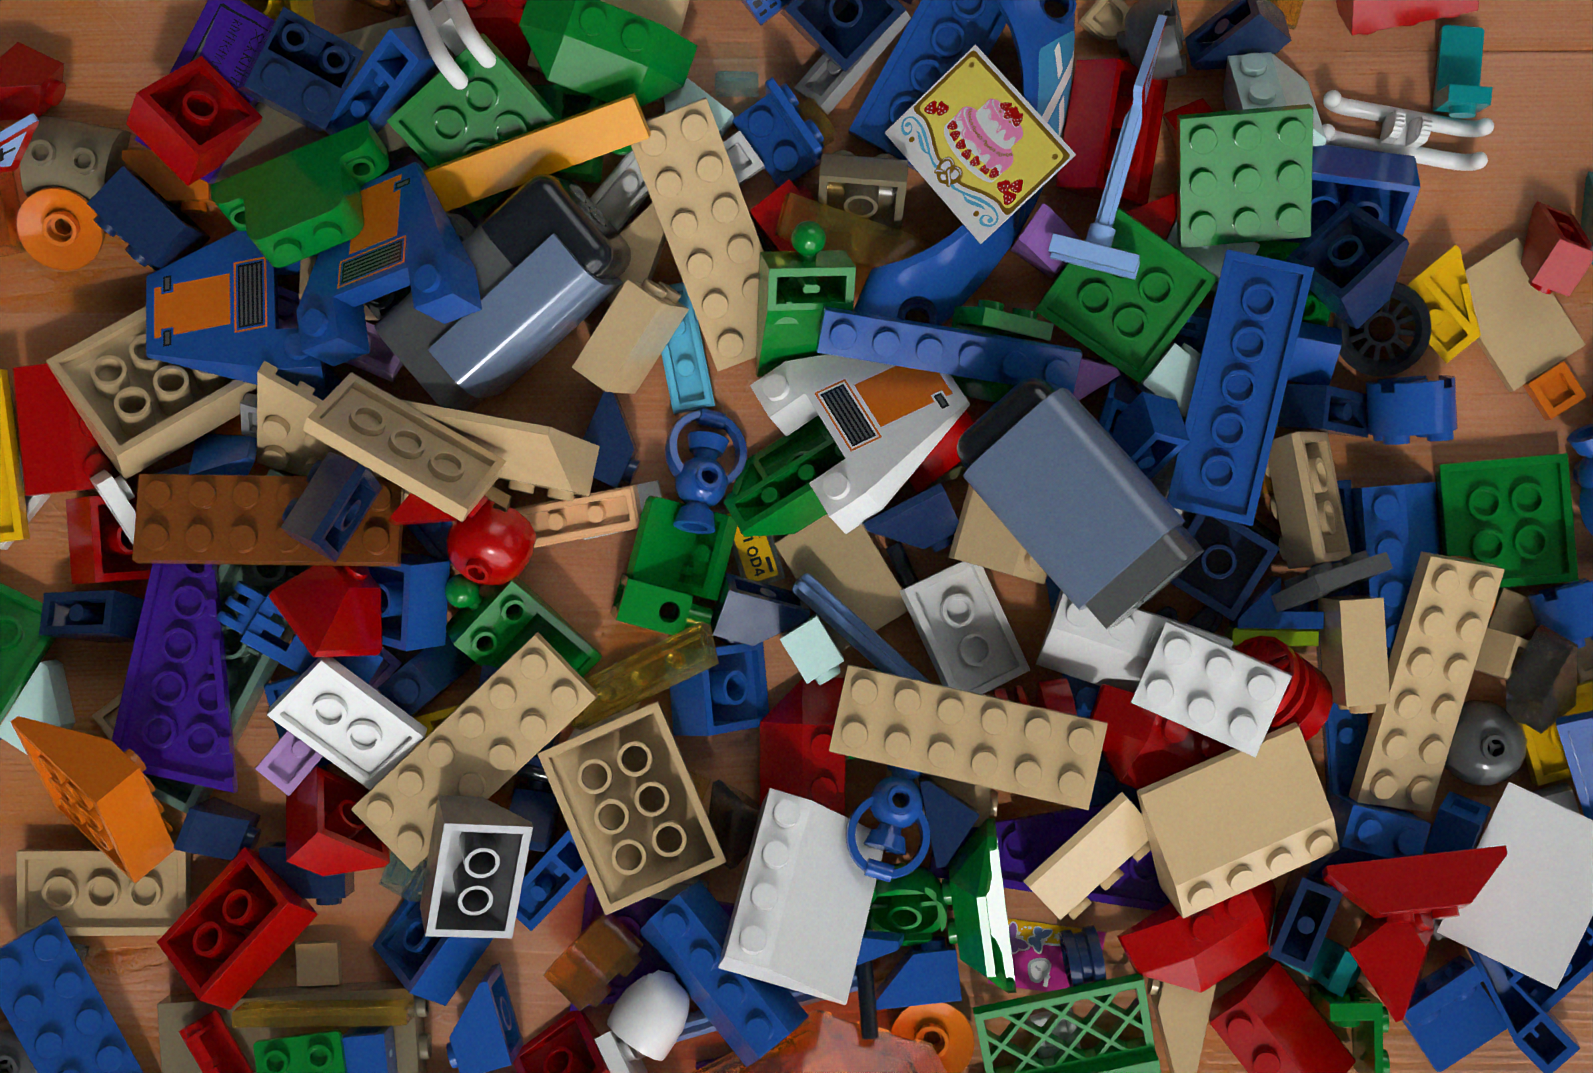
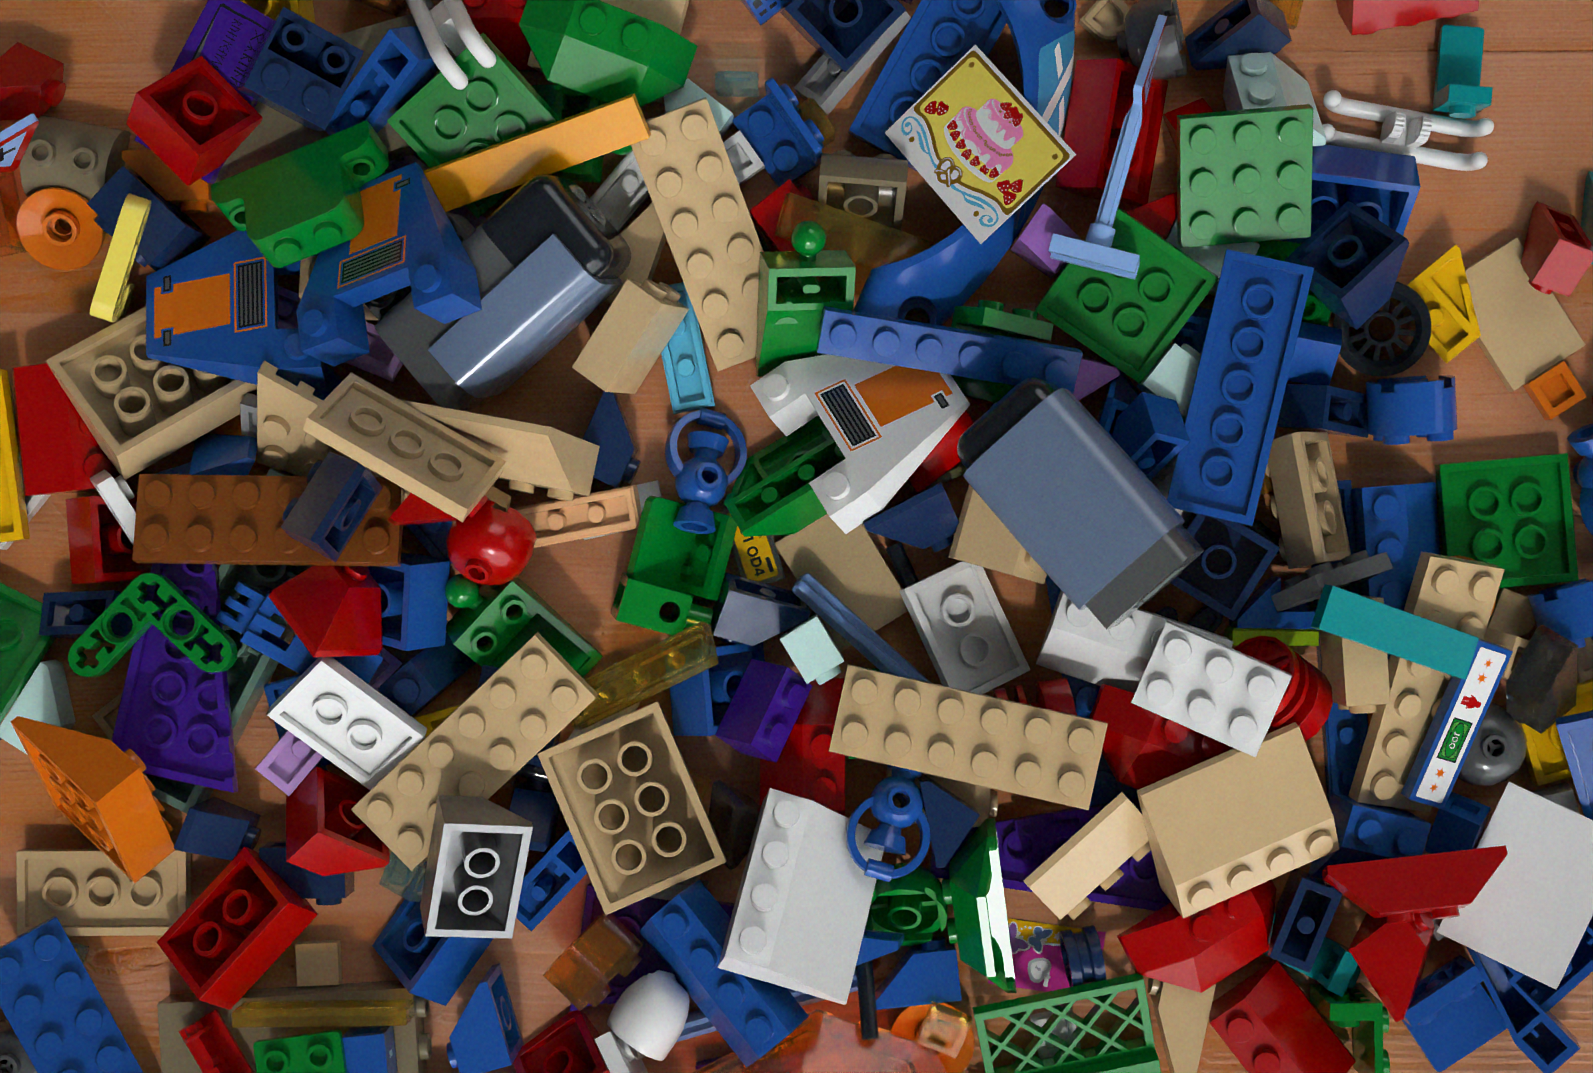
(113, 289): none -> light yellow beam
(143, 617): none -> green beam
(763, 710): none -> dark purple brick
(944, 1029): none -> clear yellow tile
(1394, 631): none -> teal tile
(1456, 727): none -> tile

